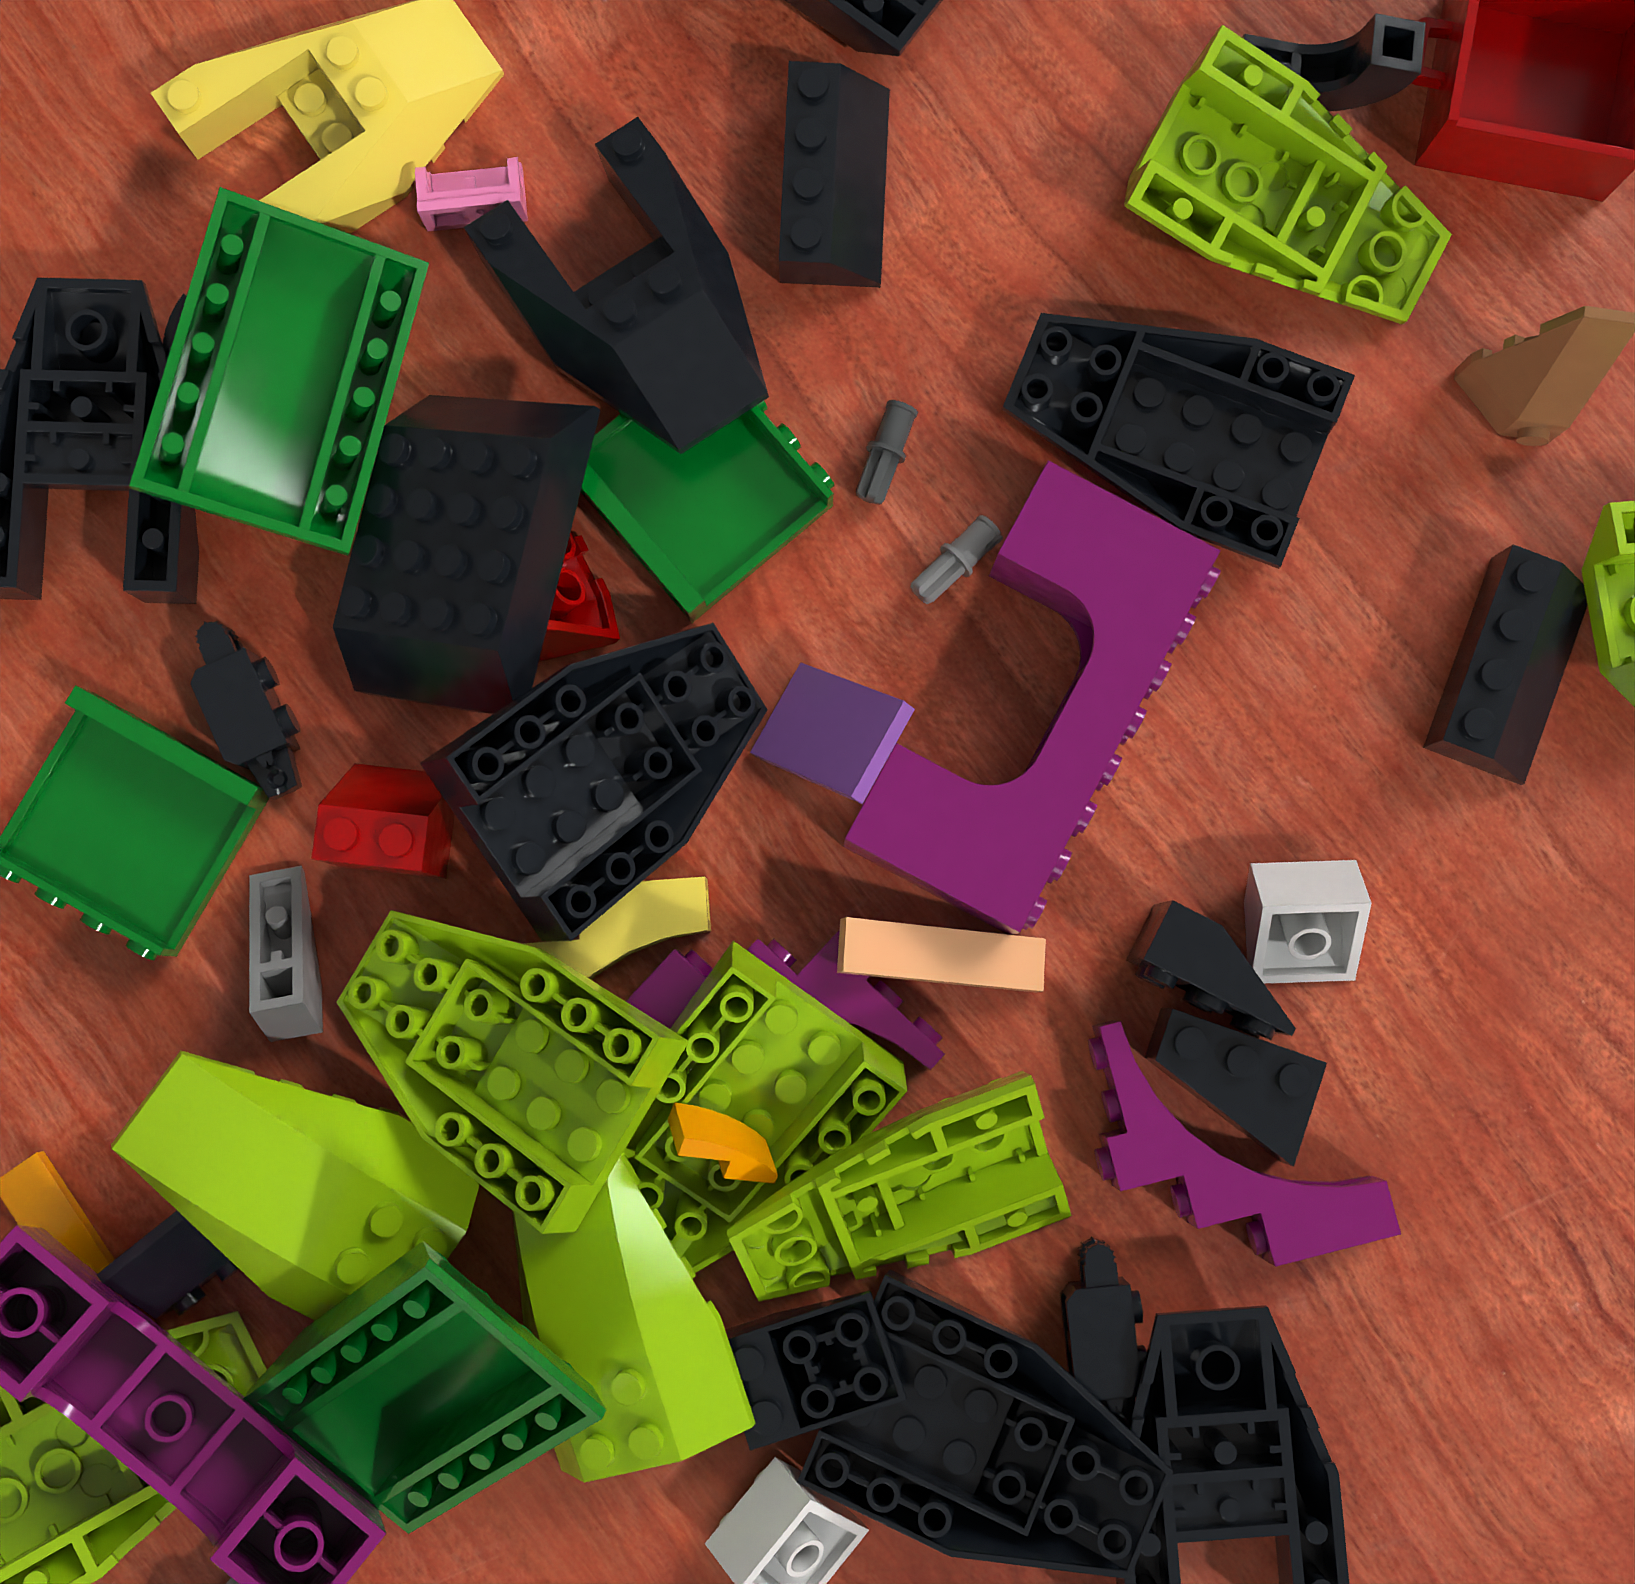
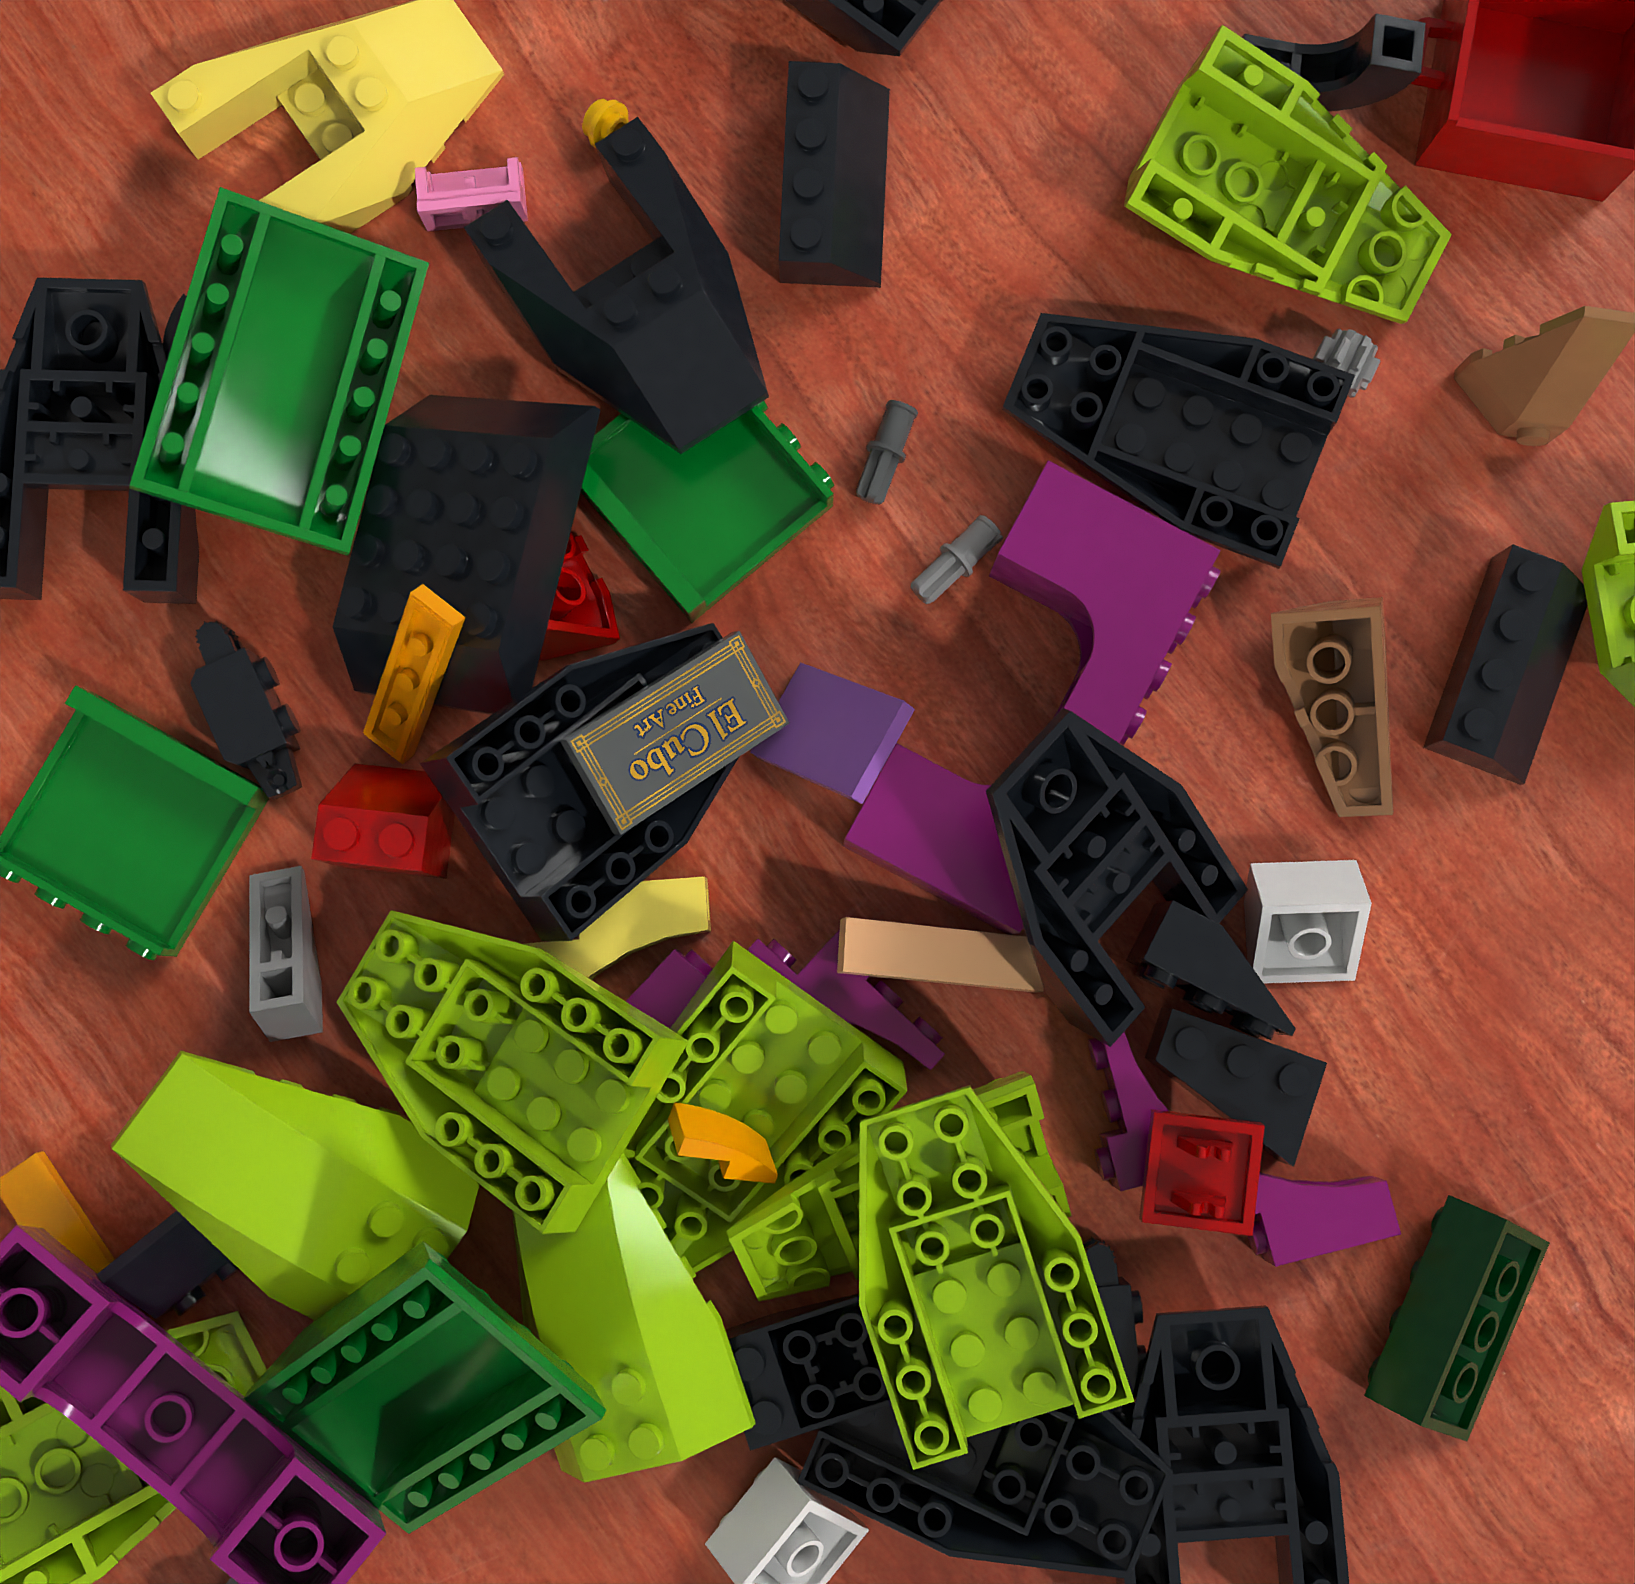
(413, 673): none -> light orange tile
(603, 119): none -> yellow plate
(675, 732): none -> dark grey tile
(973, 1281): none -> lime wedge
(1080, 842): none -> black wedge
(1201, 1172): none -> red plate
(1337, 682): none -> medium nougat wedge
(1352, 354): none -> light grey gear
(1456, 1318): none -> dark green slope

